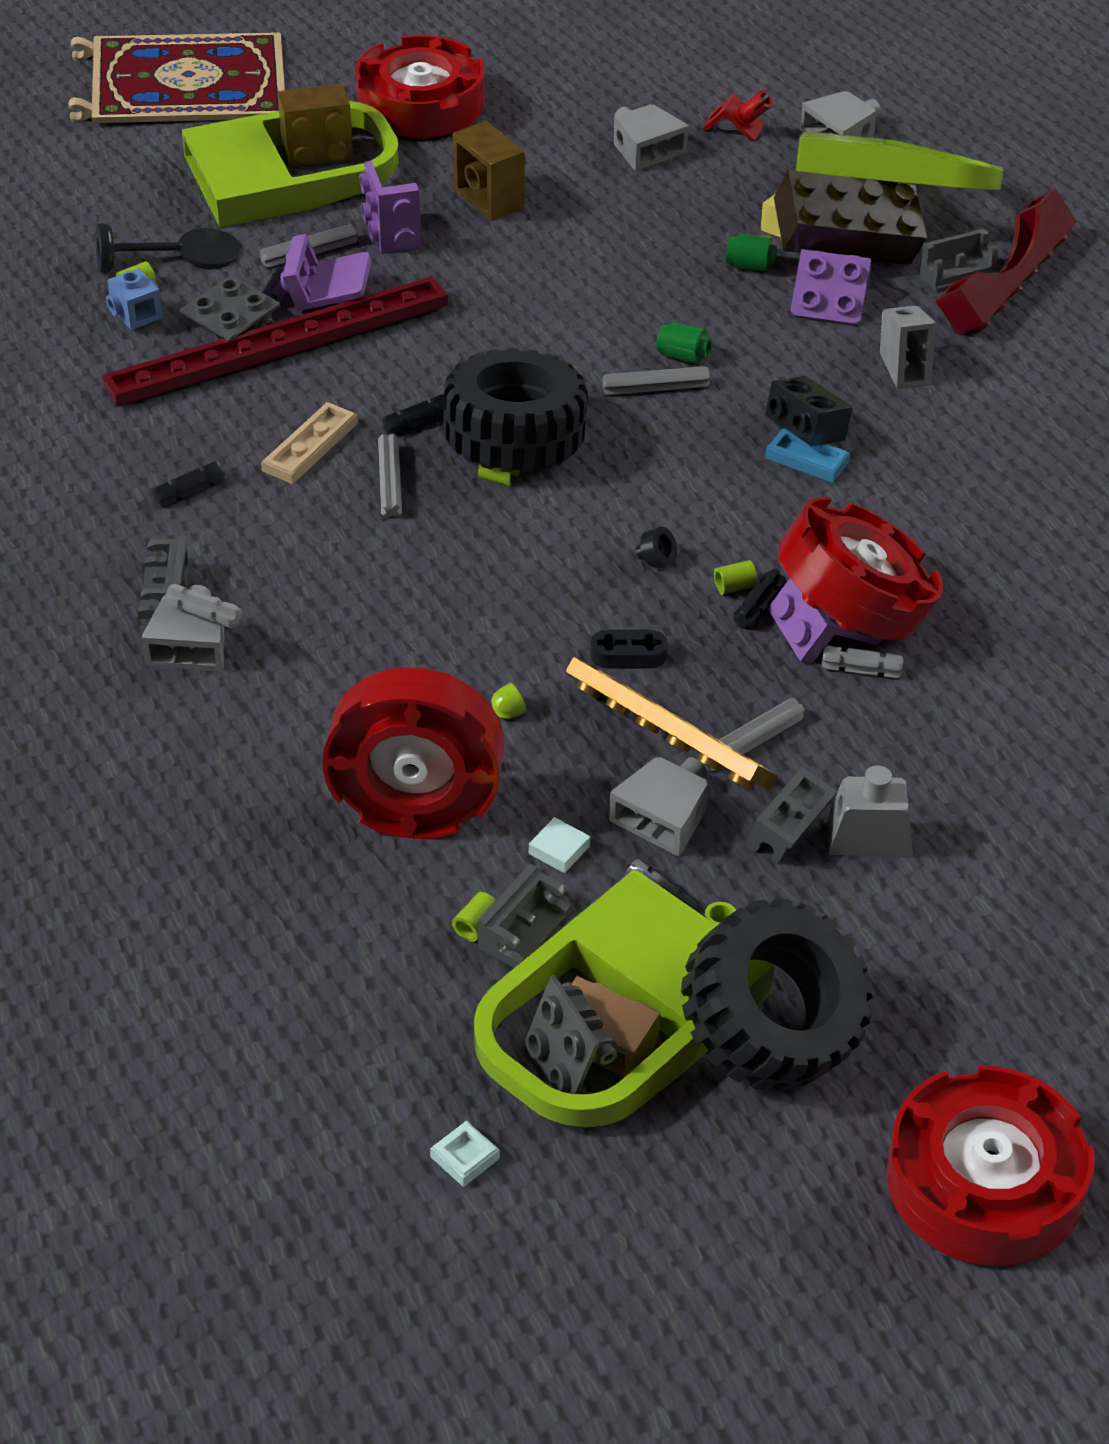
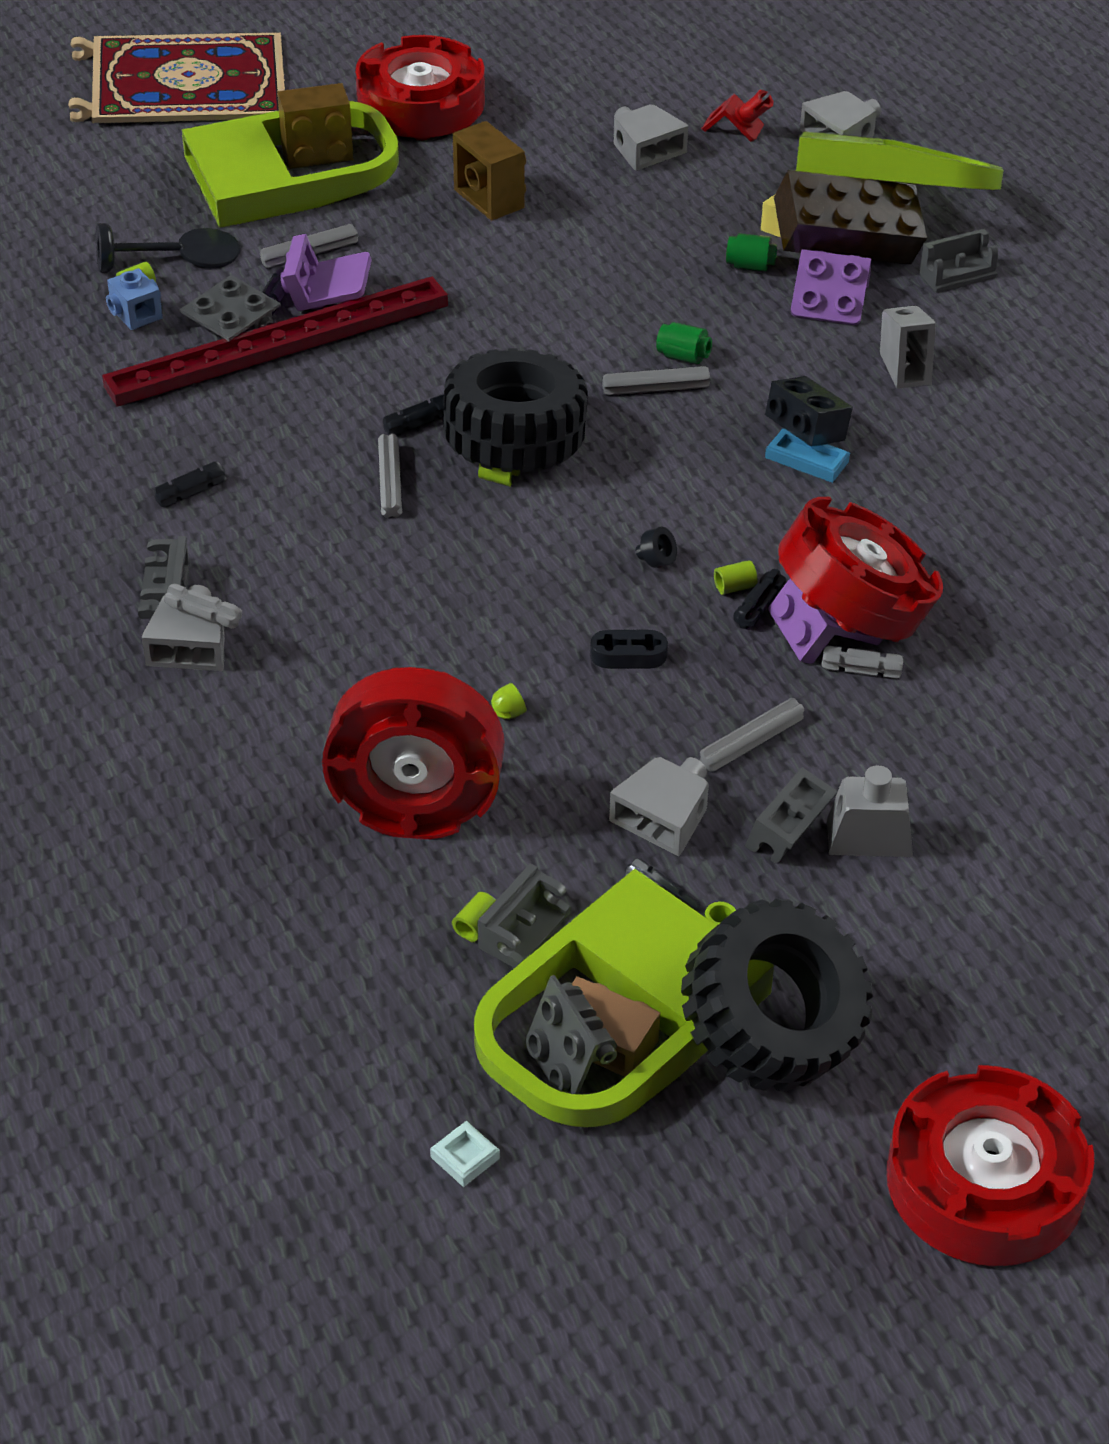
(309, 443): tan tile -> none
(390, 212): medium lavender bracket -> none
(559, 845): light aqua tile -> none
(681, 733): plate -> none
(977, 297): dark red arch -> none

